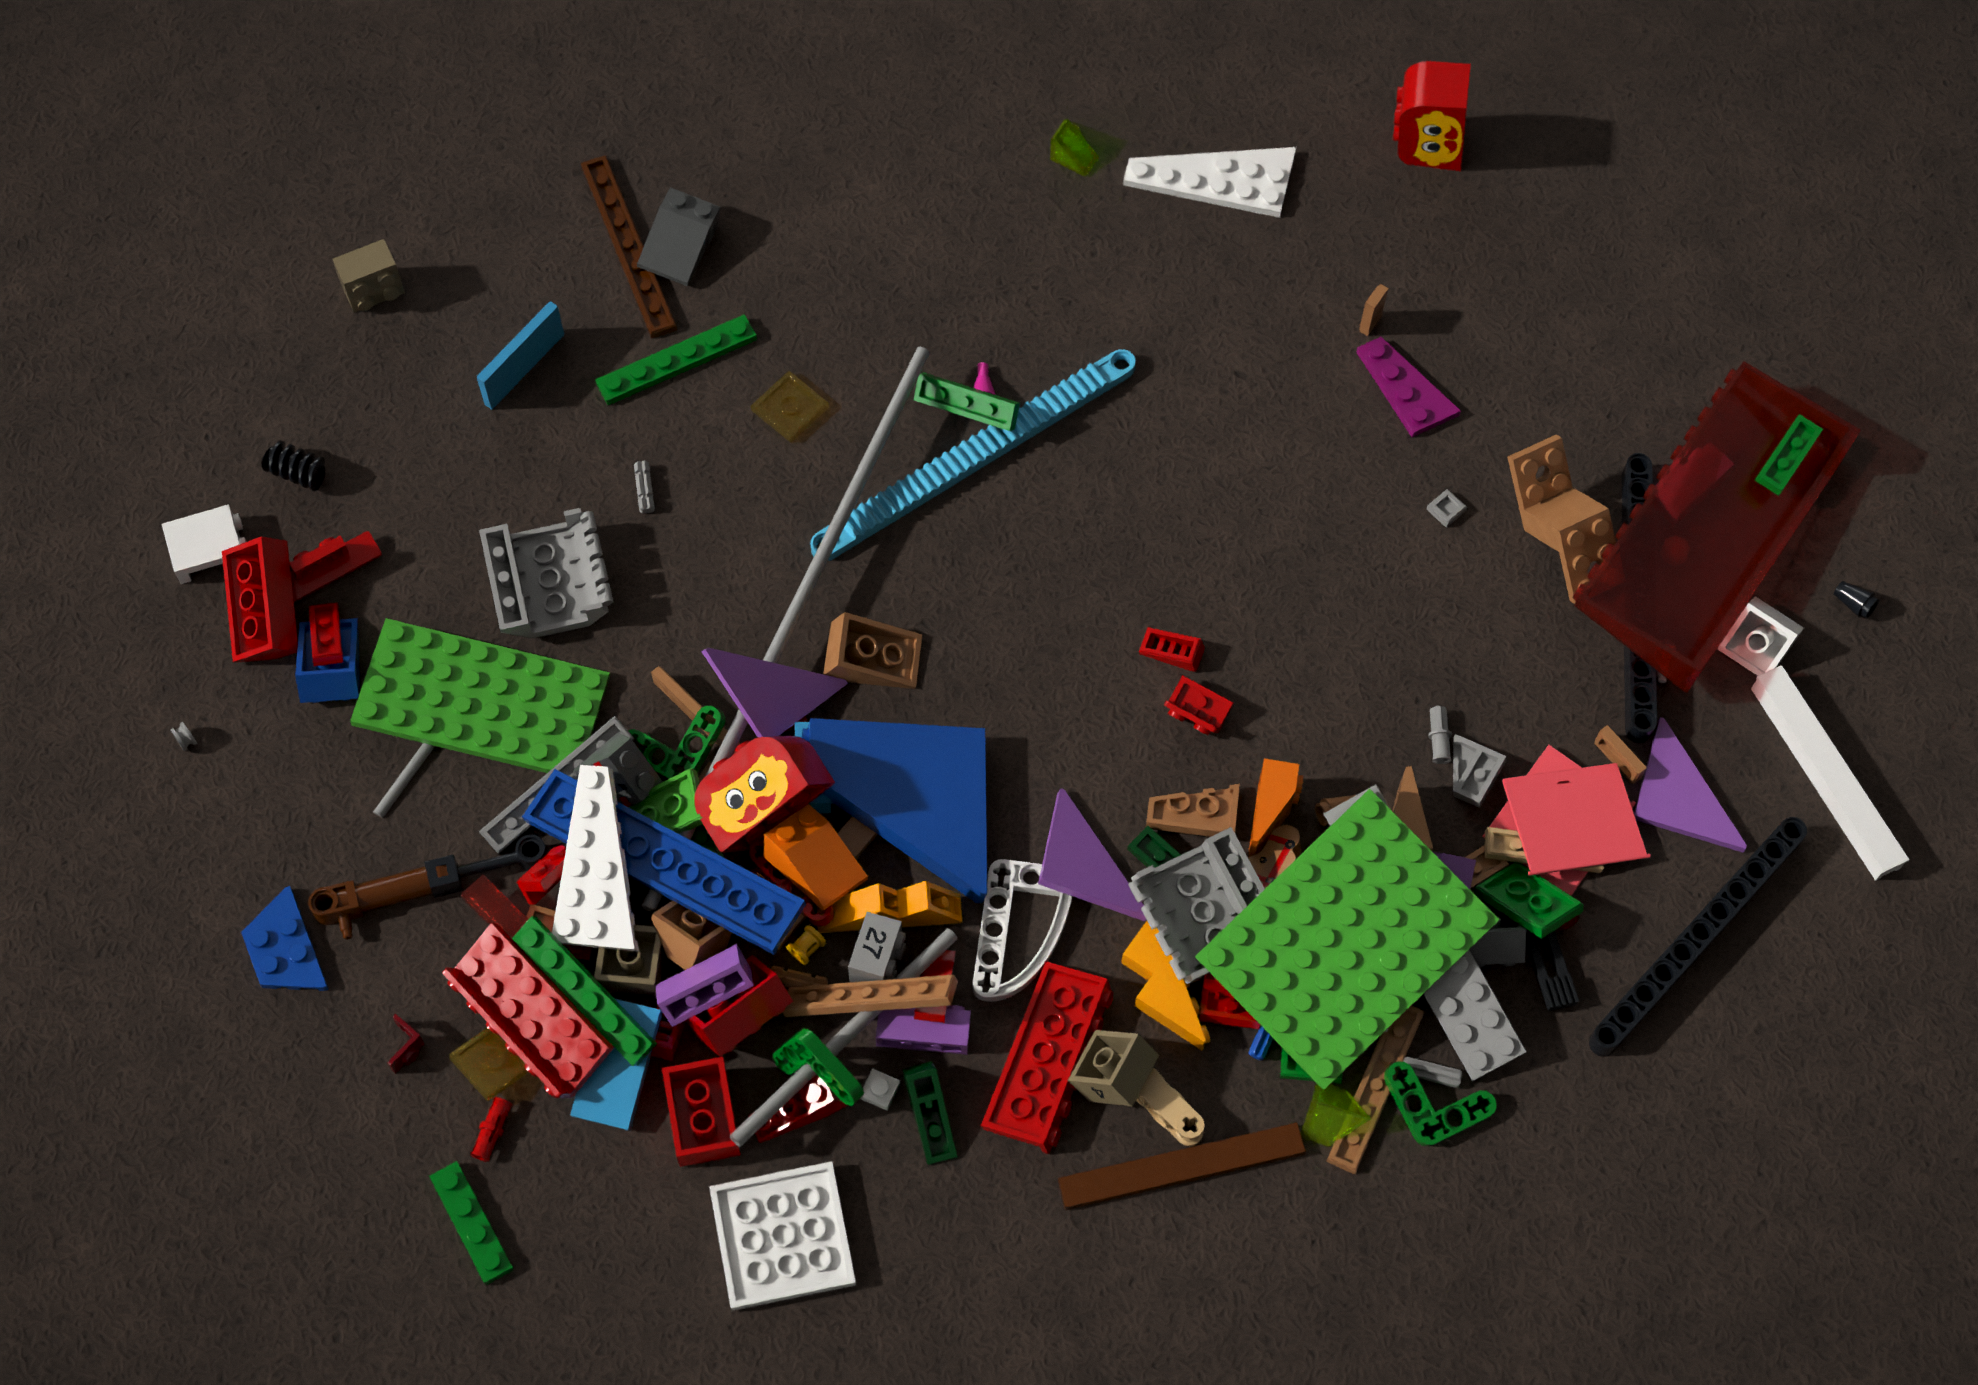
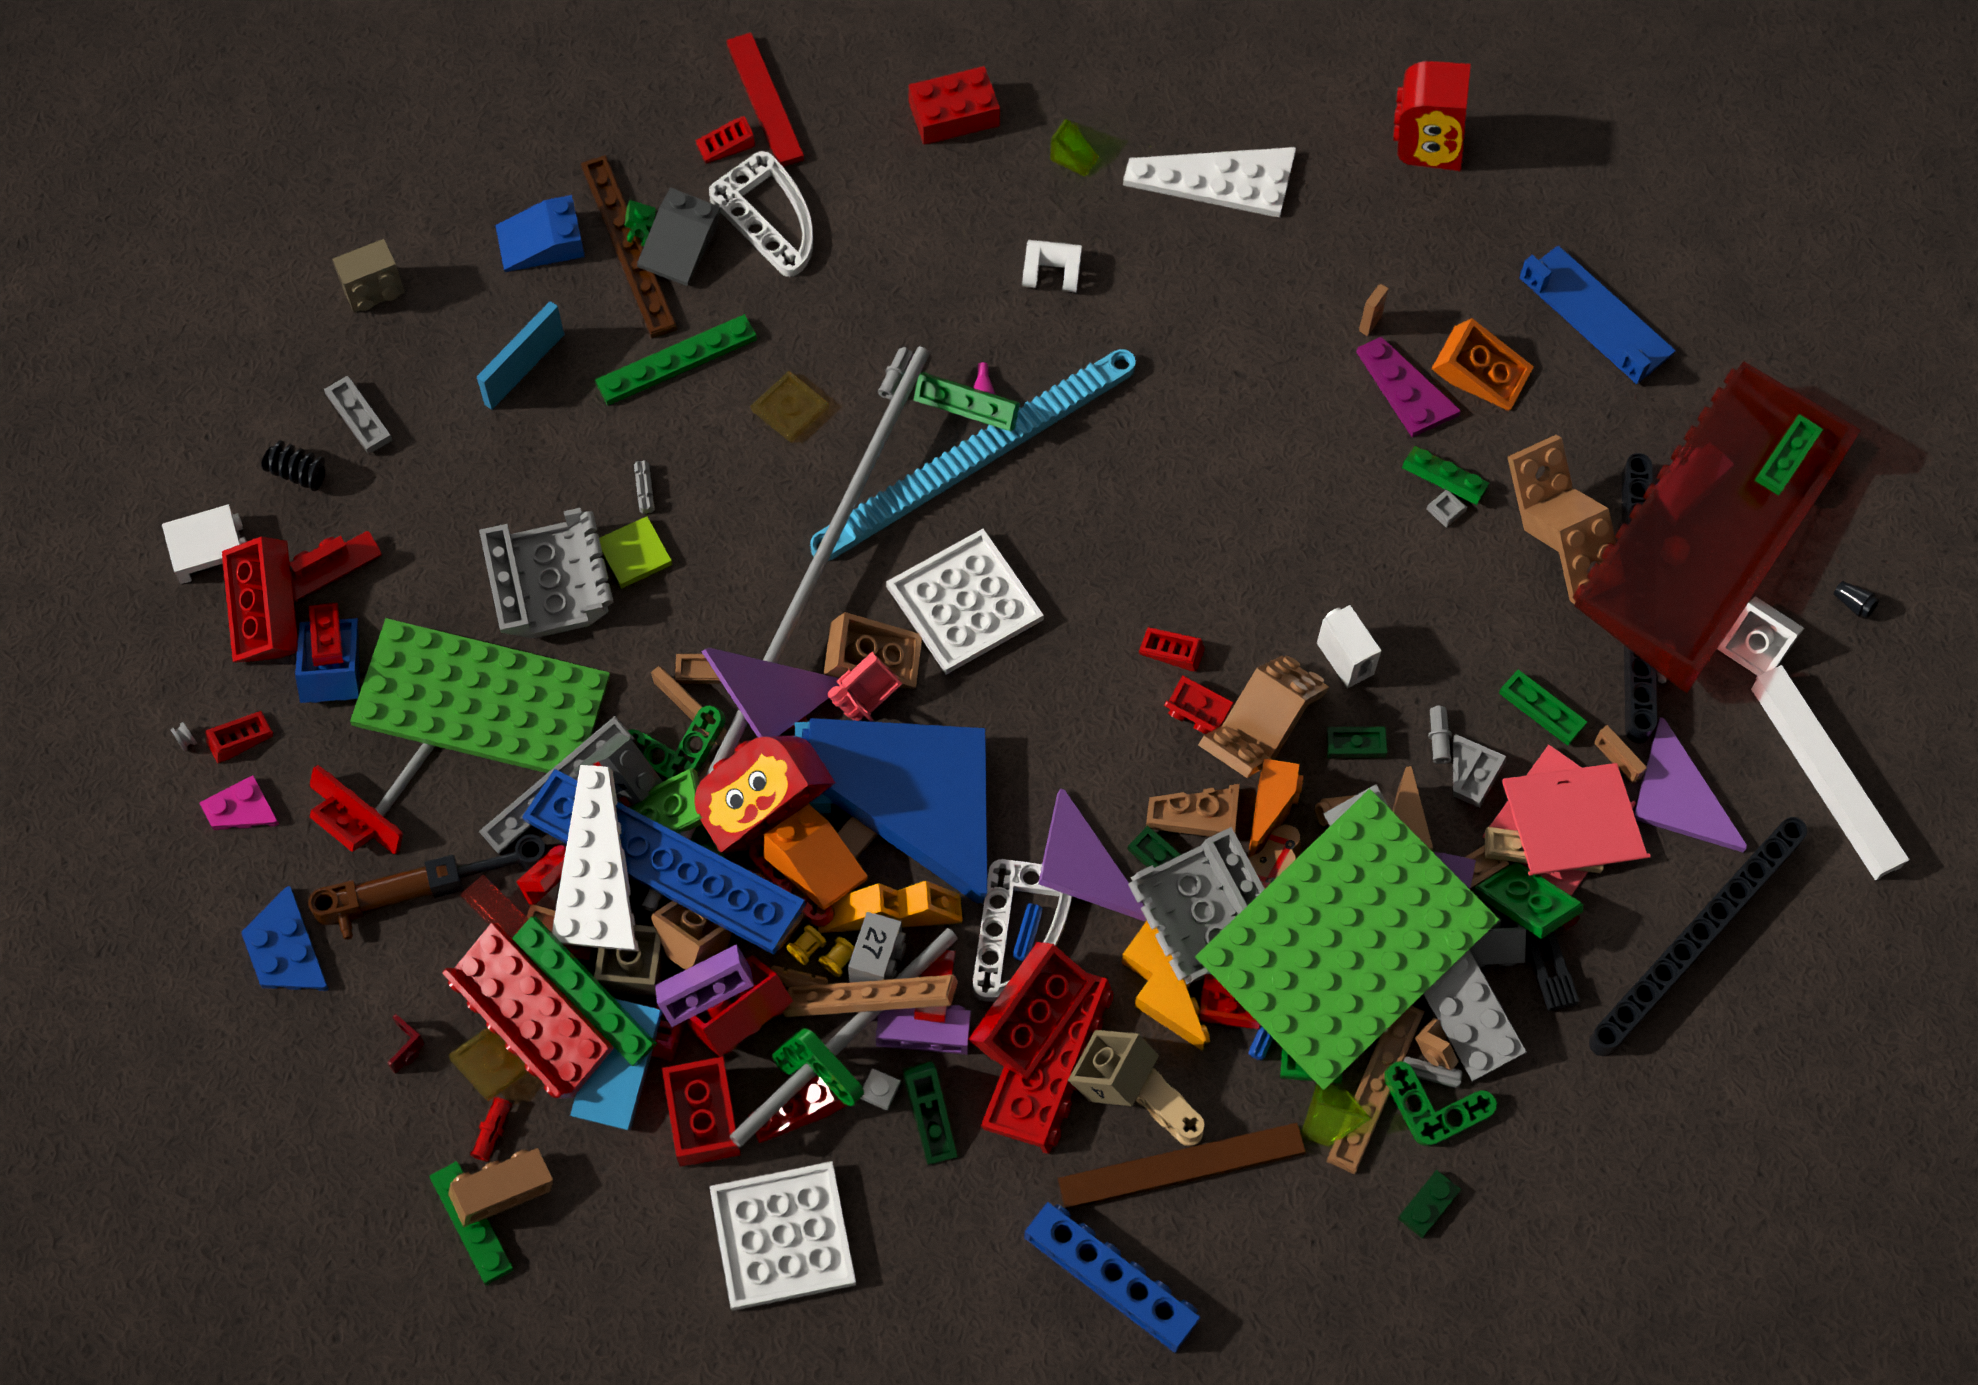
(230, 748): none -> red slope
(239, 807): none -> dark pink wing
(348, 816): none -> red bracket
(358, 414): none -> light grey plate
(500, 1186): none -> medium nougat brick
(540, 235): none -> blue slope
(634, 552): none -> lime tile
(640, 220): none -> green plate
(694, 670): none -> medium nougat tile
(736, 145): none -> red slope
(765, 100): none -> red tile
(768, 234): none -> white beam
(838, 956): none -> yellow bush
(864, 688): none -> coral piece
(895, 373): none -> light grey axle
(954, 105): none -> red brick
(964, 601): none -> white plate
(1027, 931): none -> blue axle
(1032, 1009): none -> red slope
(1053, 255): none -> white connector
(1169, 1332): none -> blue brick
(1264, 715): none -> medium nougat bracket
(1348, 646): none -> white piece
(1356, 742): none -> dark green plate
(1429, 1204): none -> dark green plate
(1434, 1047): none -> medium nougat bracket
(1445, 475): none -> green plate
(1482, 365): none -> orange slope
(1543, 707): none -> green plate
(1596, 313): none -> blue bracket

